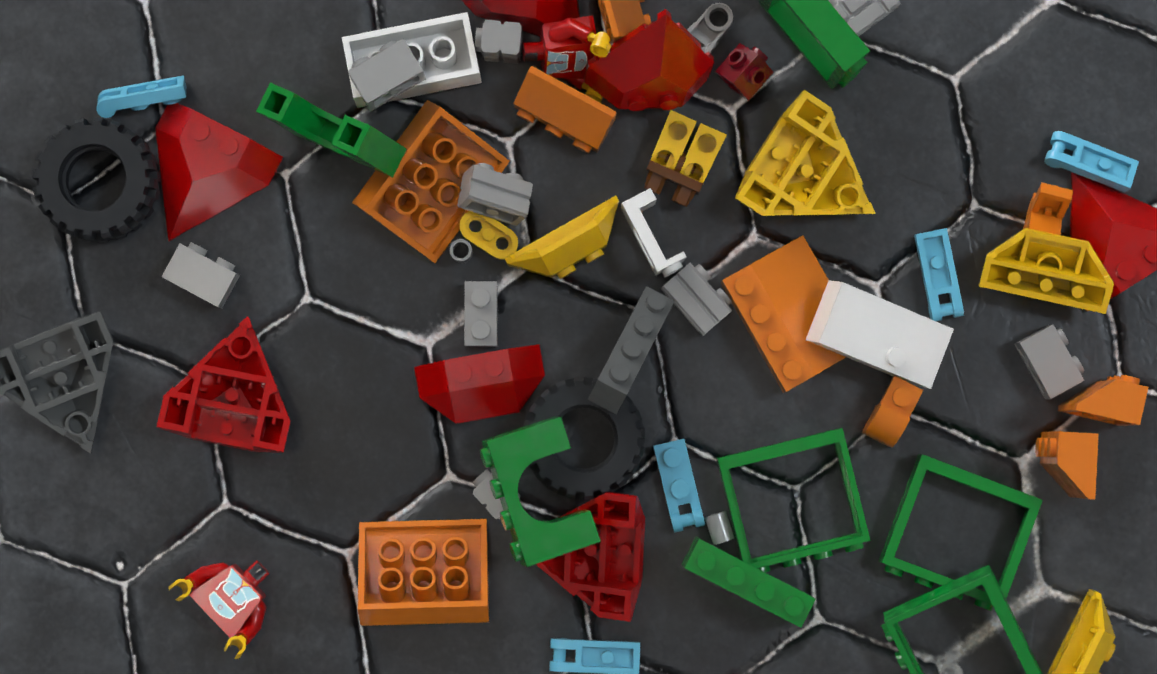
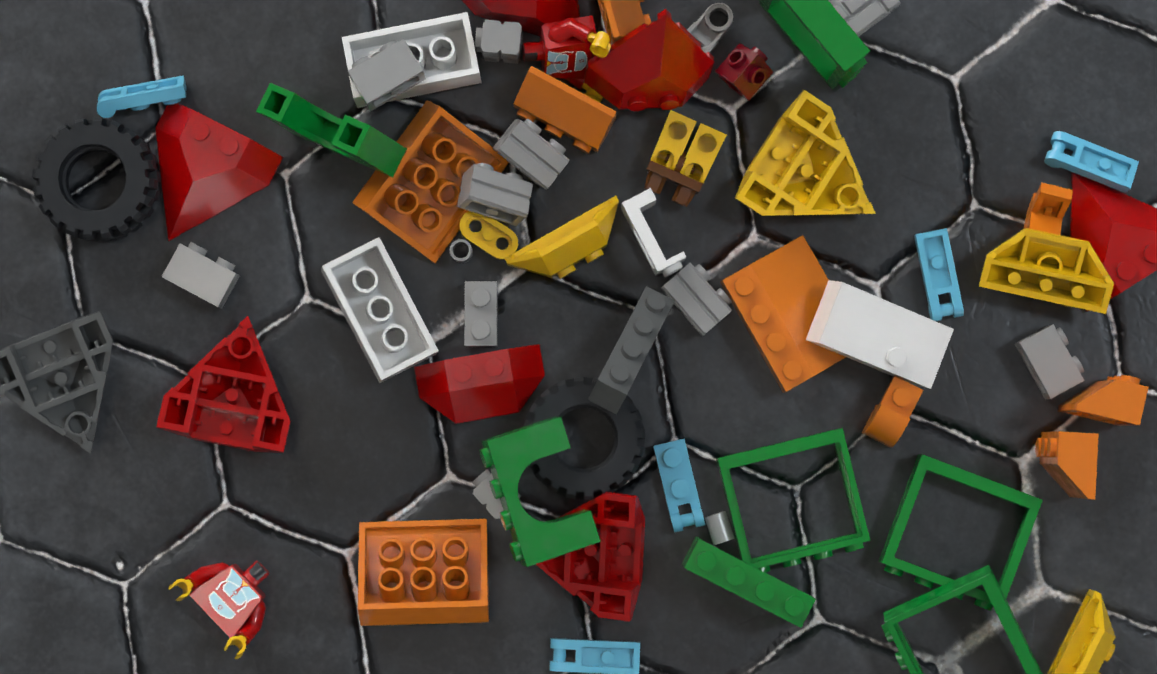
(379, 310): none -> white brick
(531, 153): none -> light grey brick

